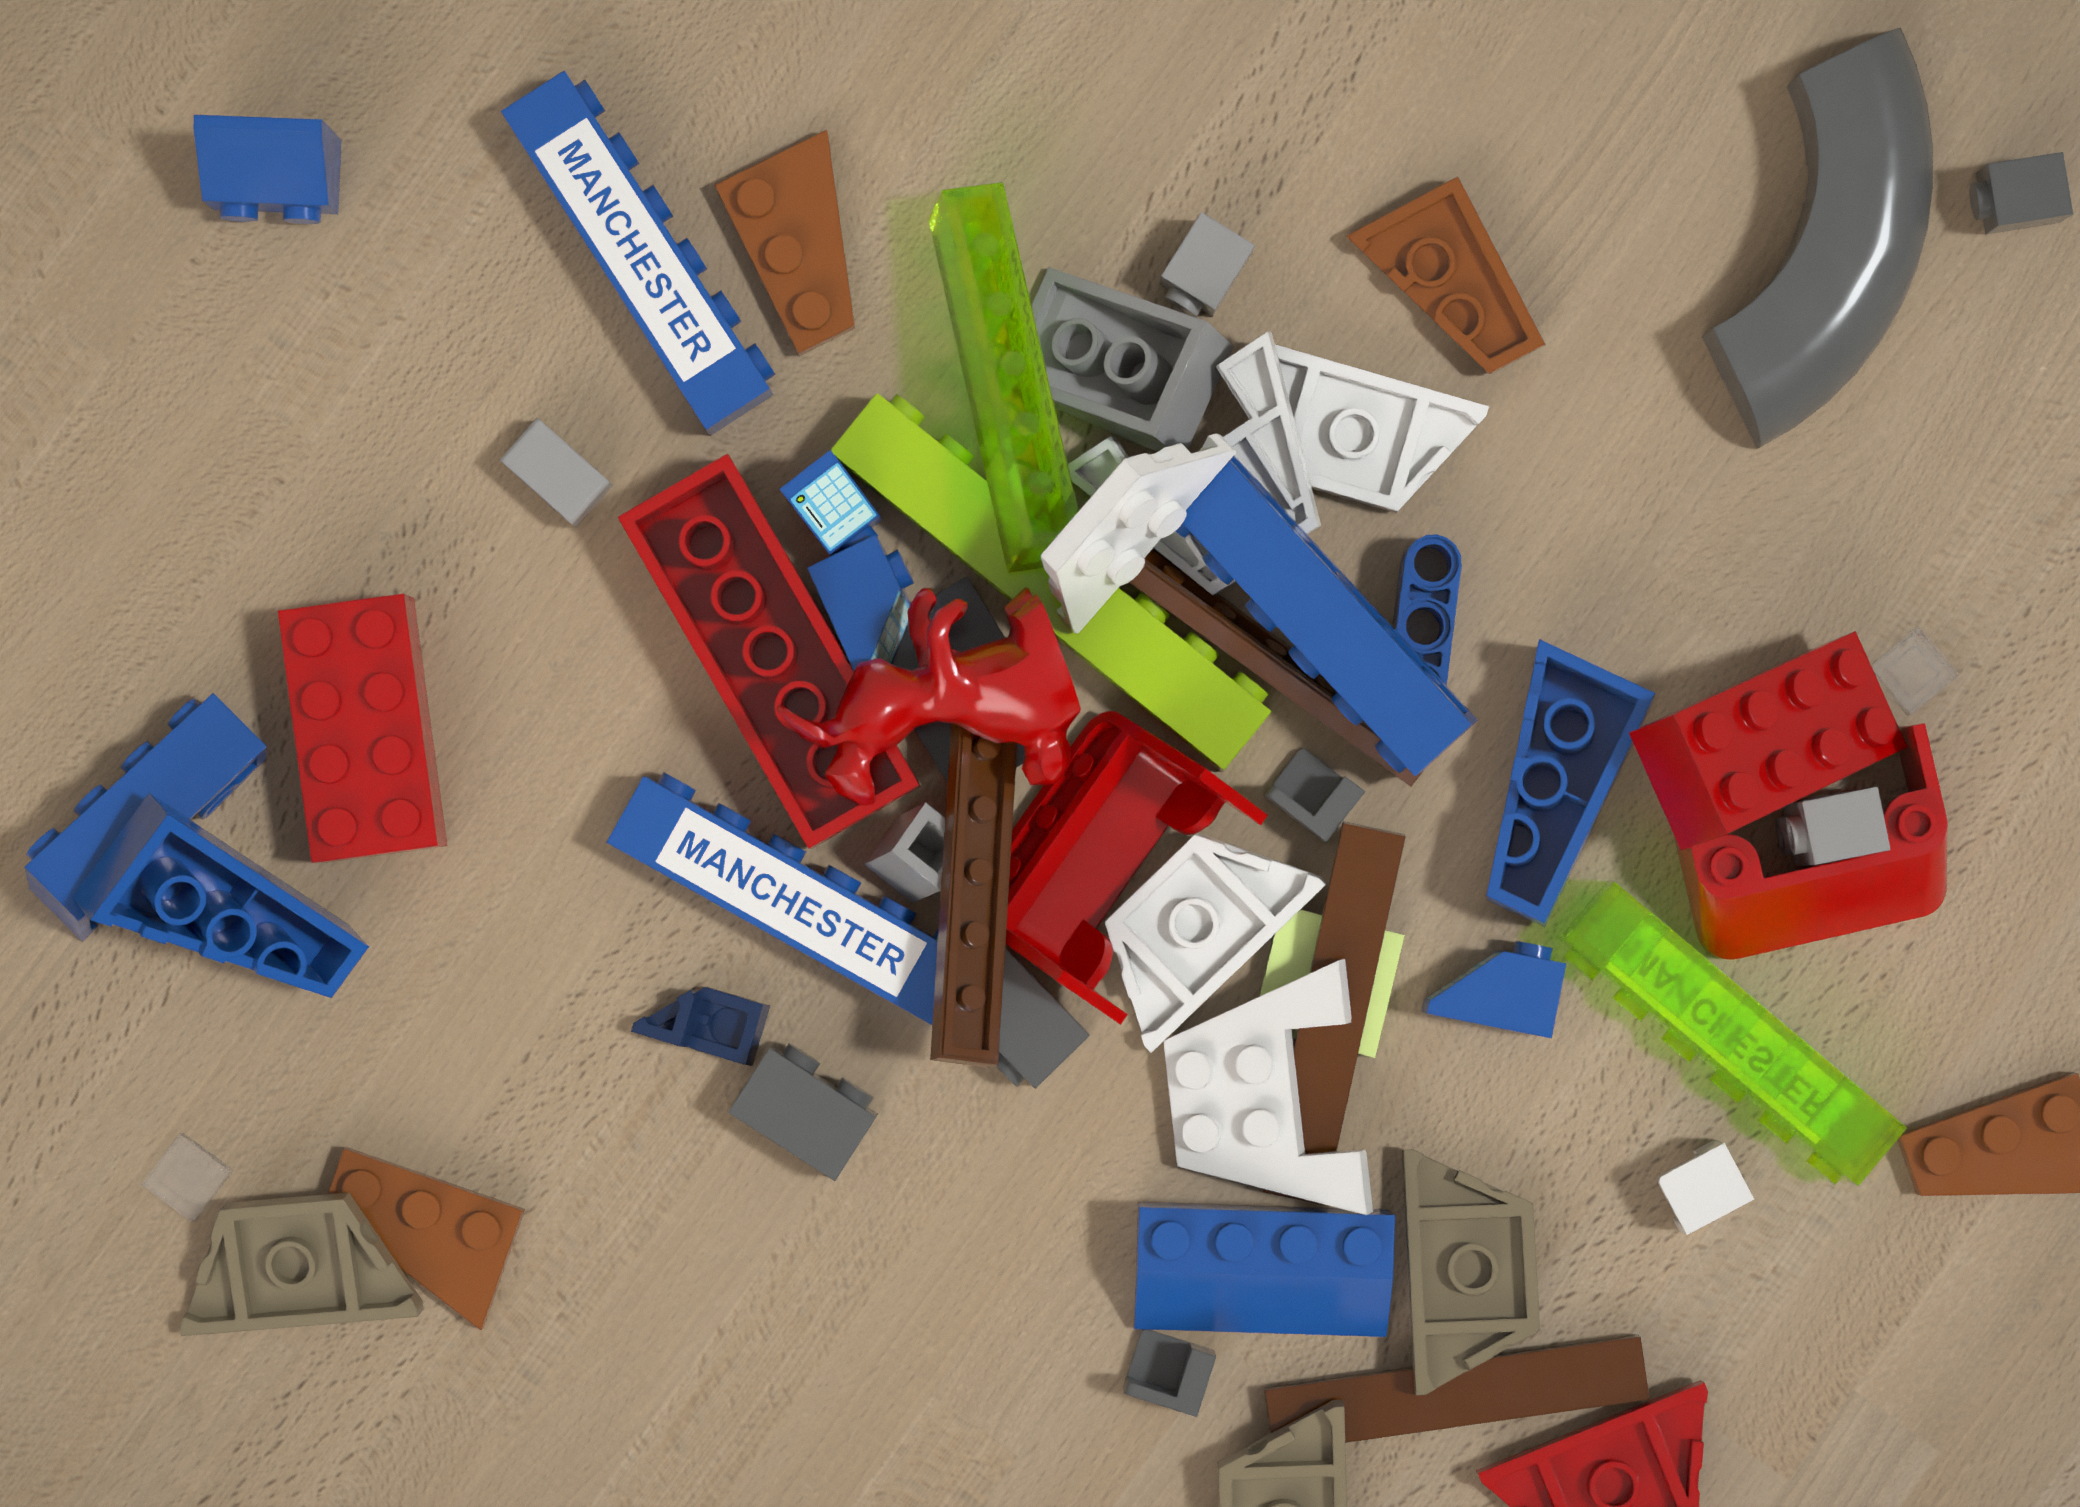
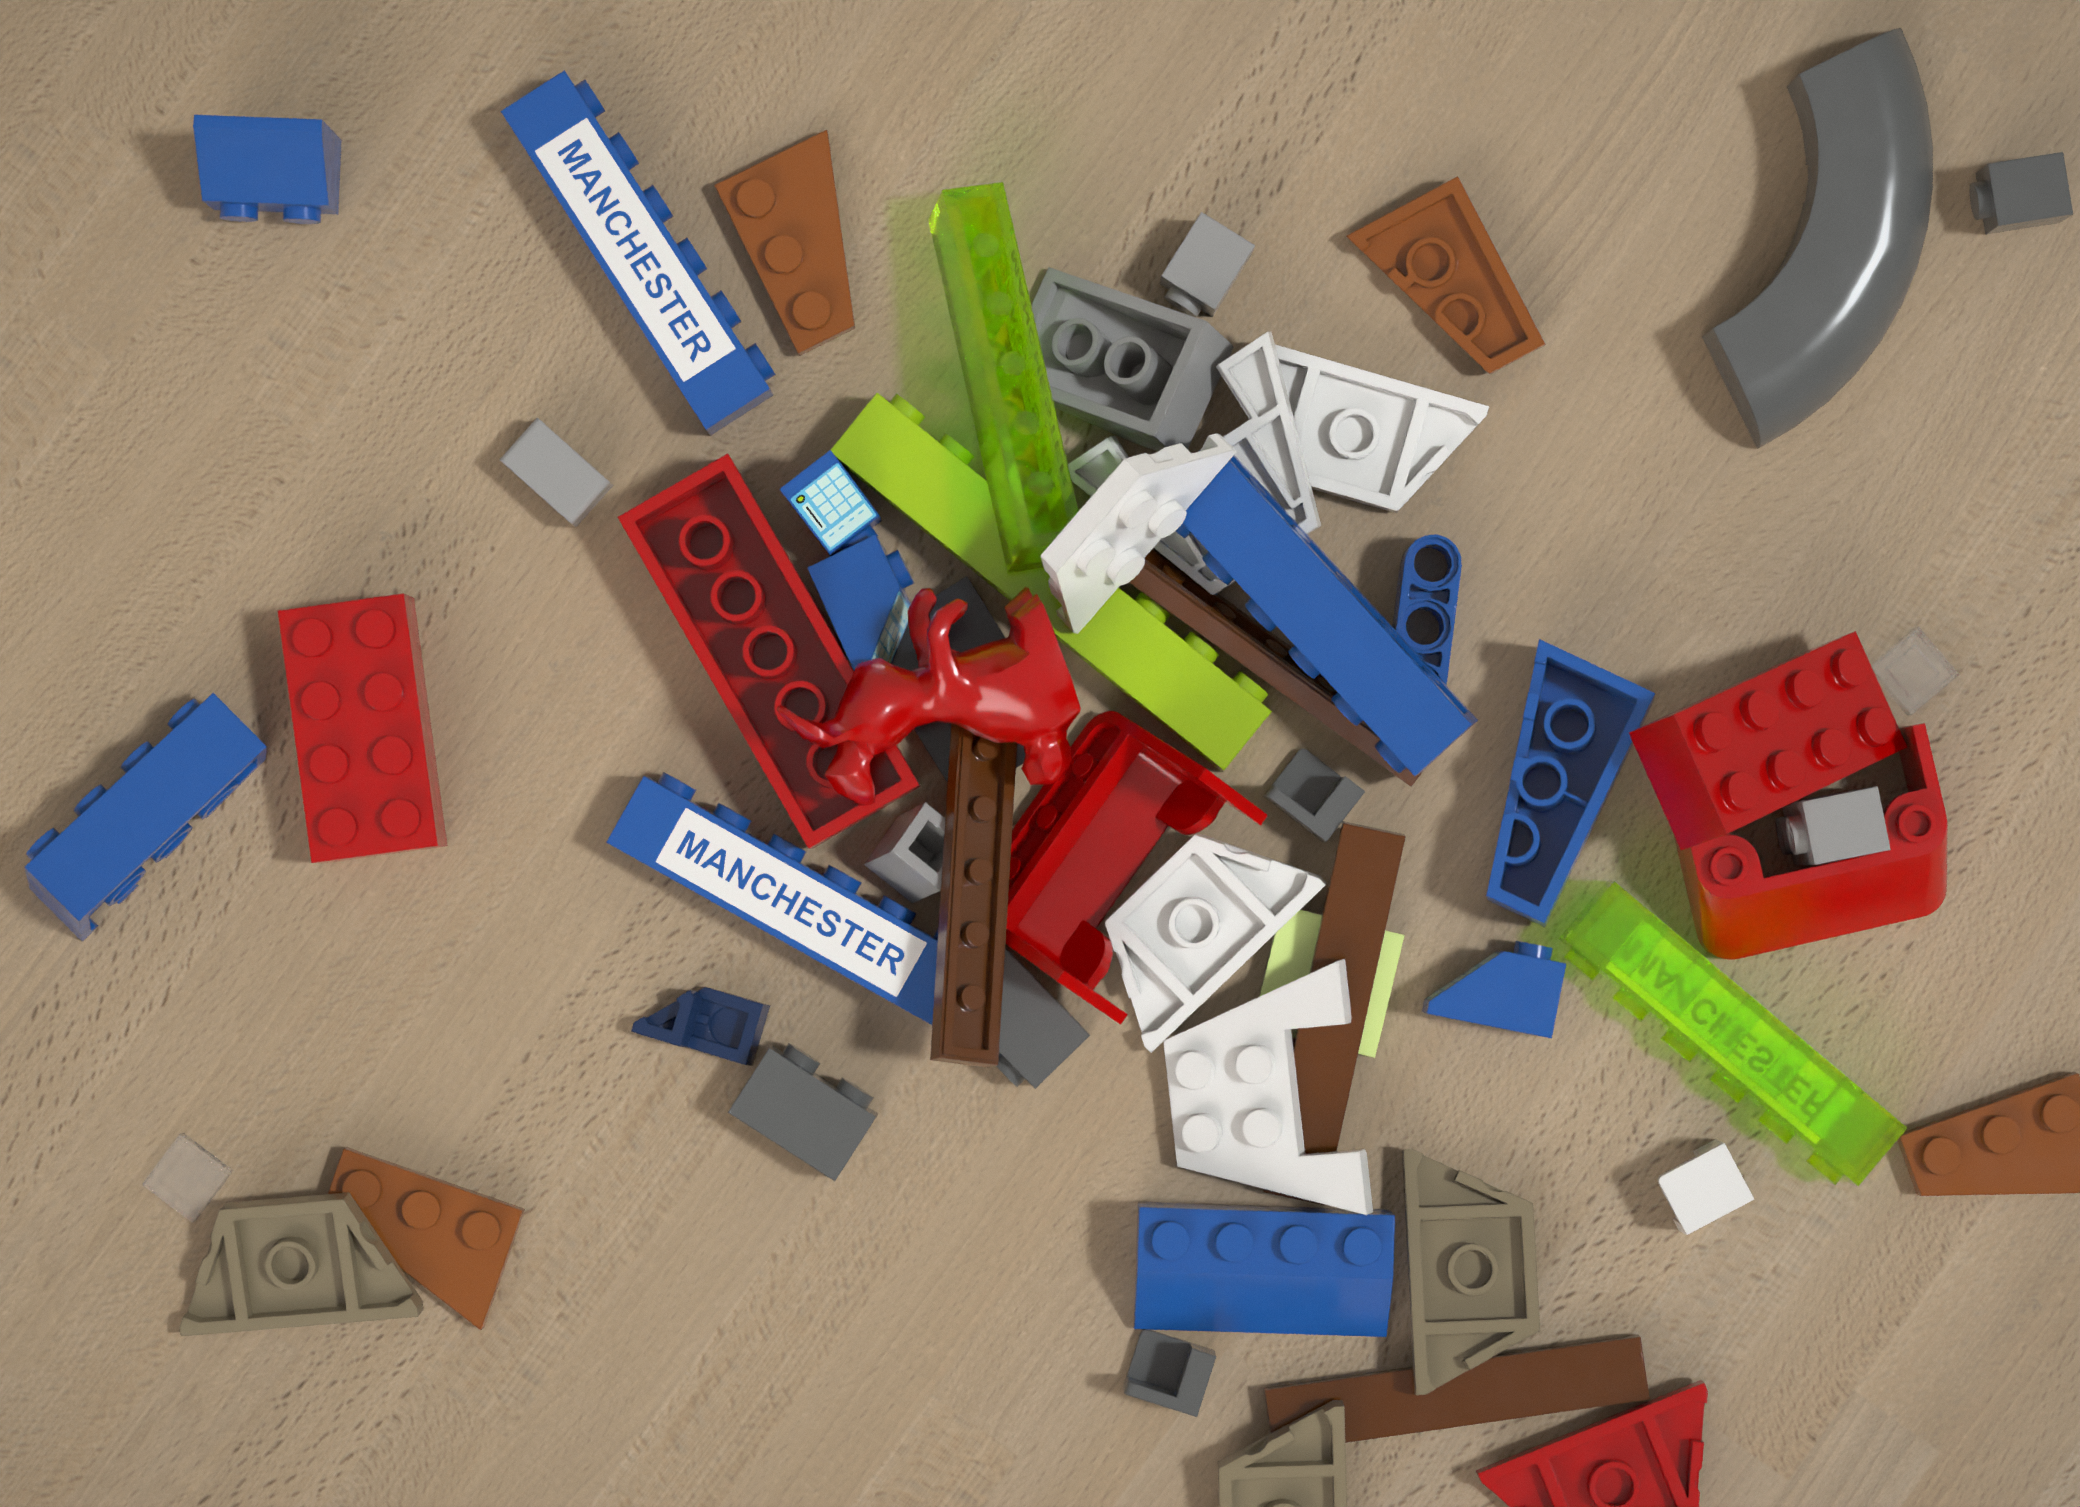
(205, 896): blue wedge -> none

